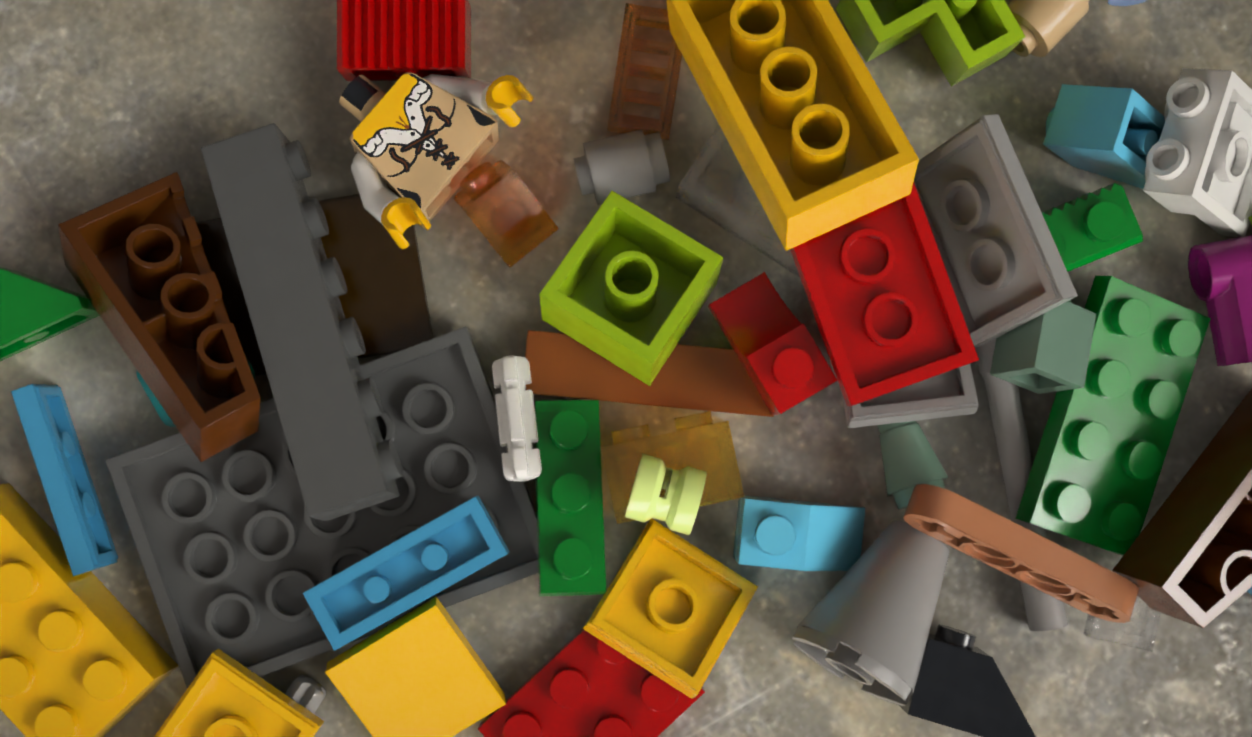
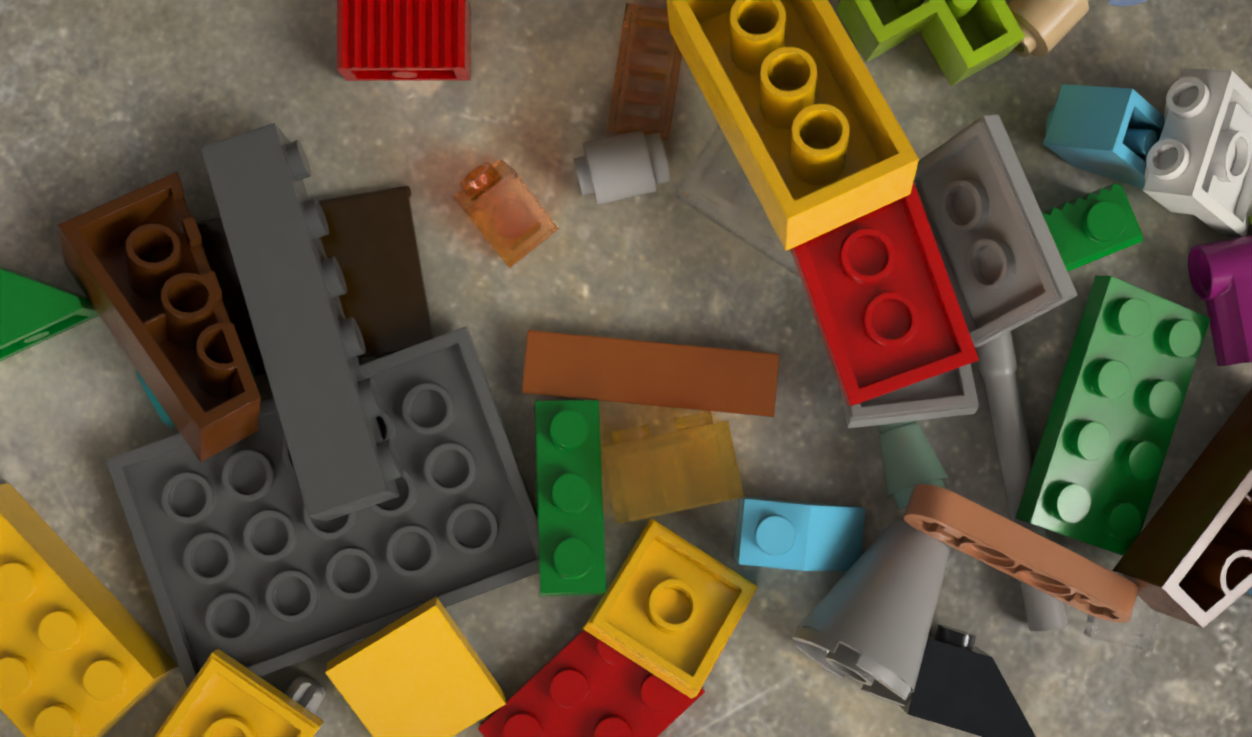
(65, 477): dark azure tile -> none
(406, 572): dark azure plate -> none
(423, 141): torso -> none
(516, 418): white axle -> none
(630, 287): lime brick -> none
(681, 497): yellowish green wheel -> none
(772, 344): red arch -> none
(1047, 351): sand green brick -> none

